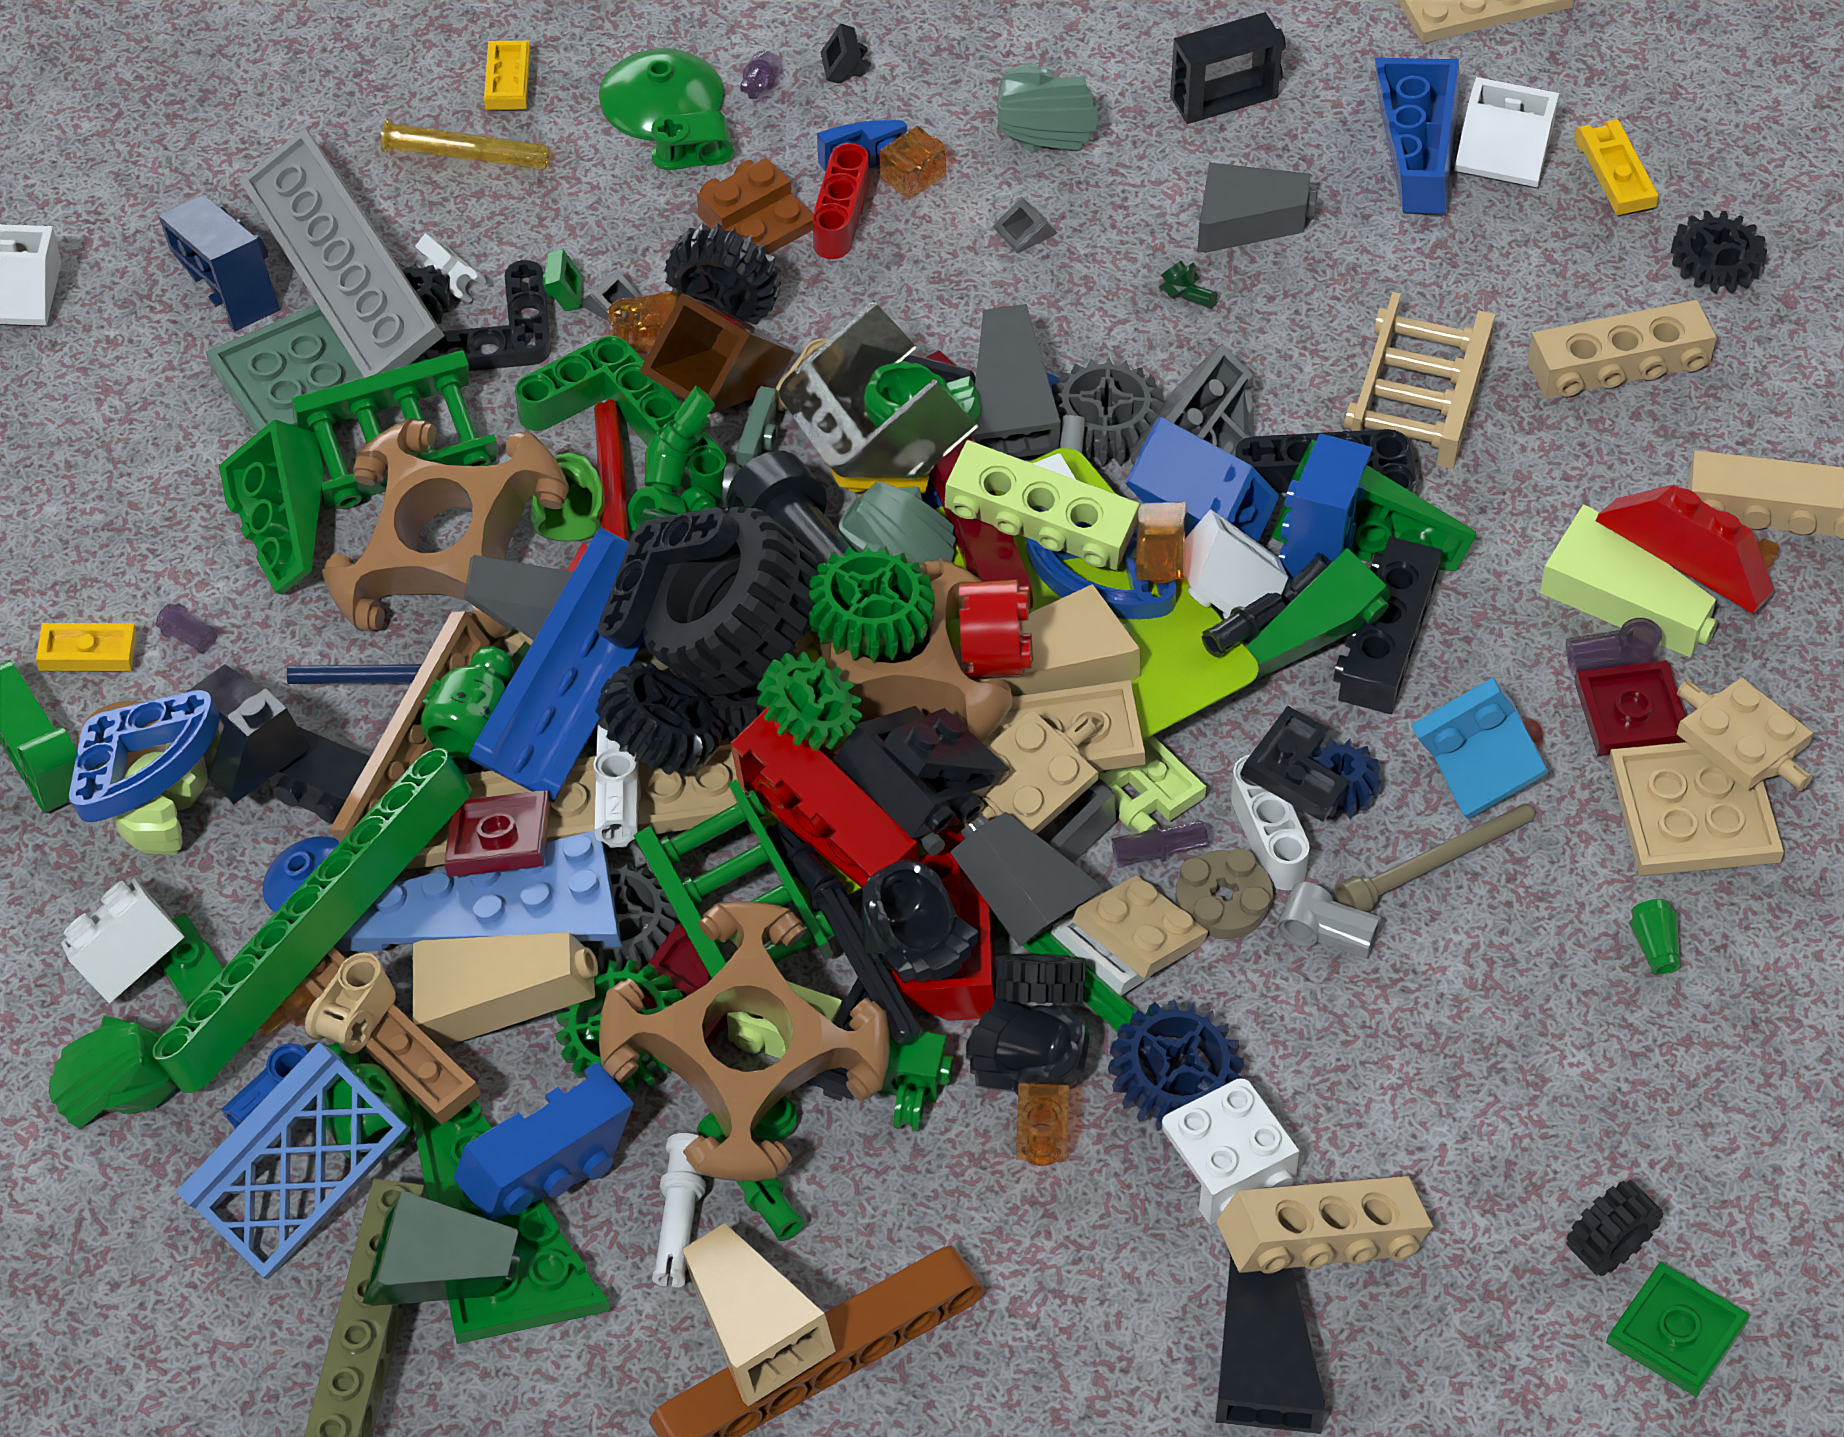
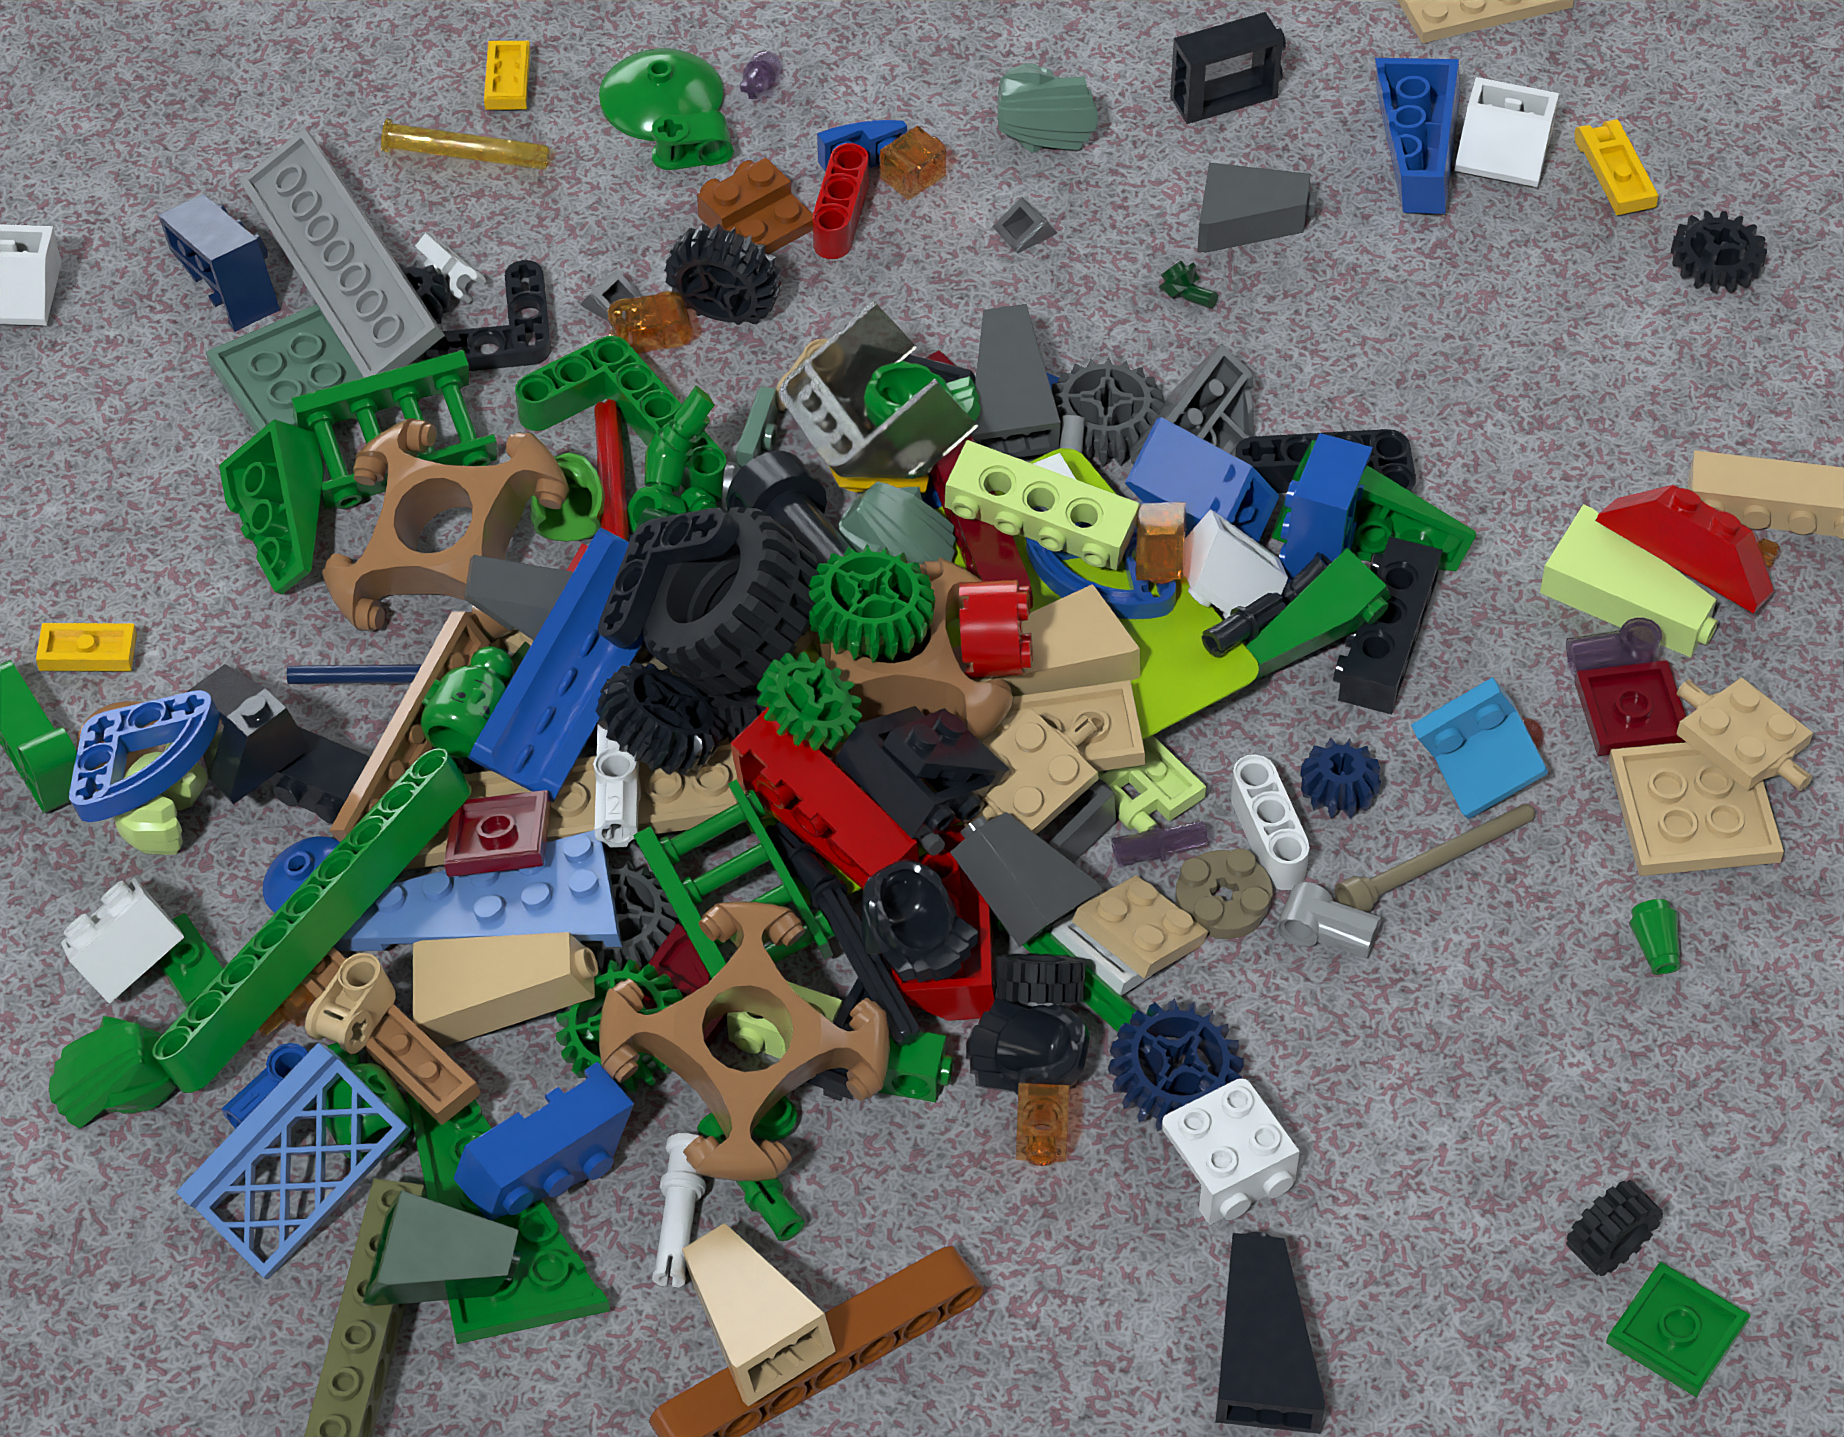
(176, 622): clear purple pin -> none
(563, 280): green plate -> none
(715, 353): reddish brown slope -> none
(844, 55): black tile -> none
(909, 1107): green bush -> none
(1285, 765): black plate -> none
(1324, 1224): tan brick -> none
(1453, 403): tan fence -> none
(1621, 349): tan brick -> none

